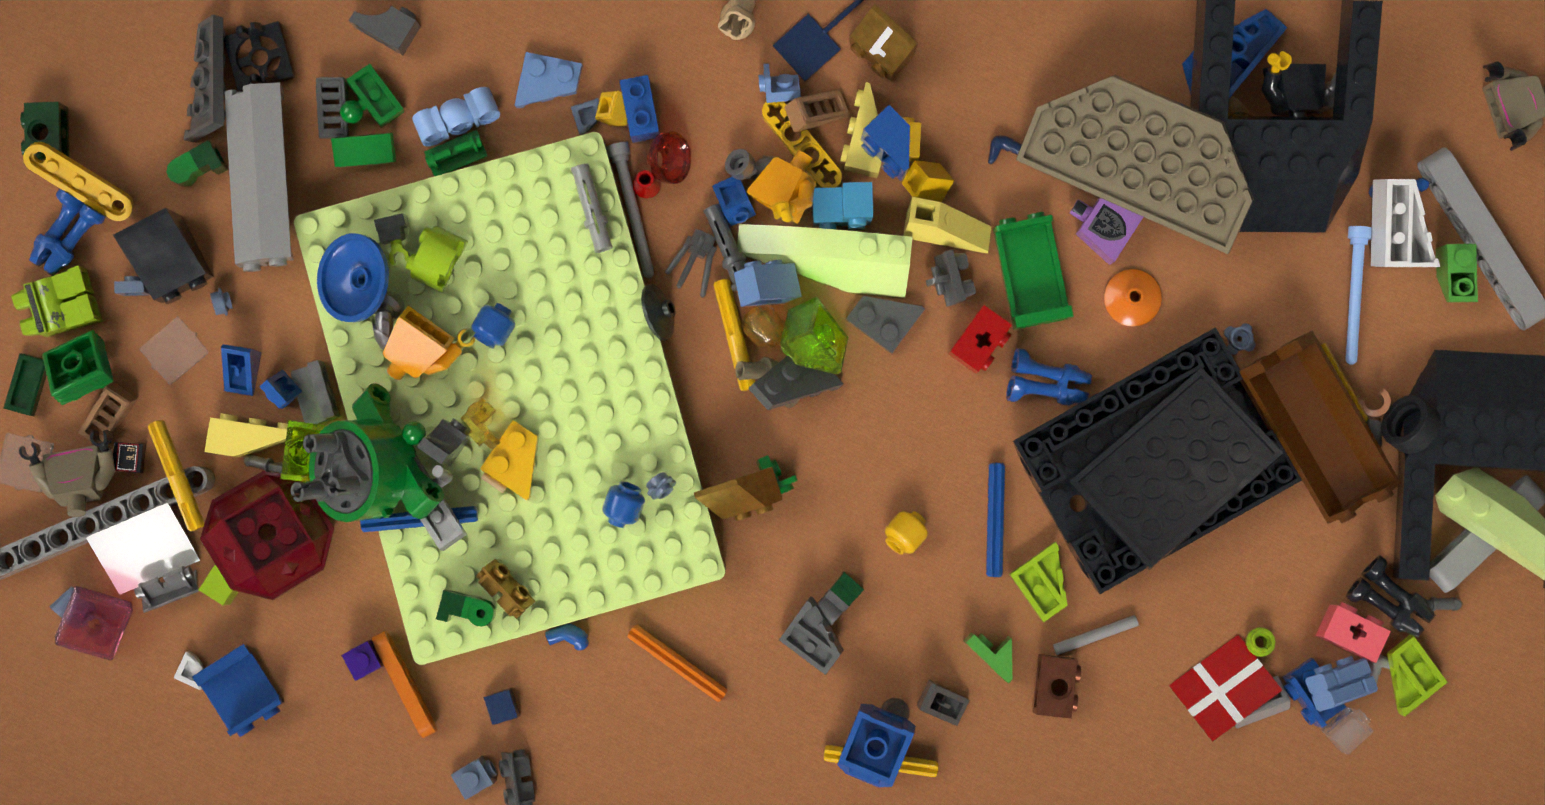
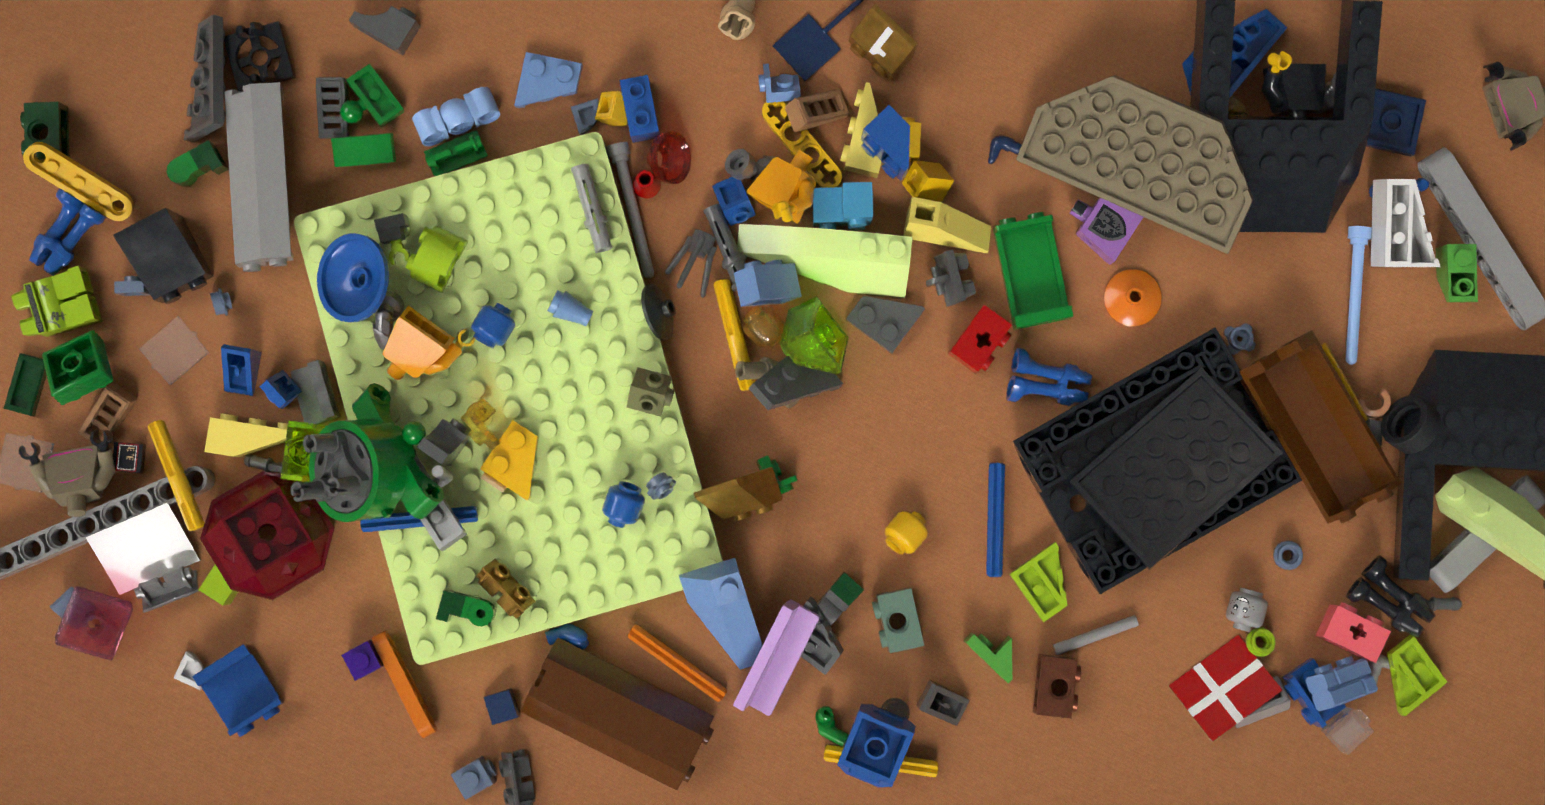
(569, 308): none -> medium blue cone
(618, 714): none -> reddish brown panel
(650, 392): none -> olive brick
(723, 606): none -> medium blue wedge
(777, 658): none -> lavender panel
(827, 728): none -> green arm
(907, 636): none -> sand green brick
(1246, 609): none -> light grey head
(1296, 551): none -> sand blue plate
(1396, 122): none -> dark blue tile

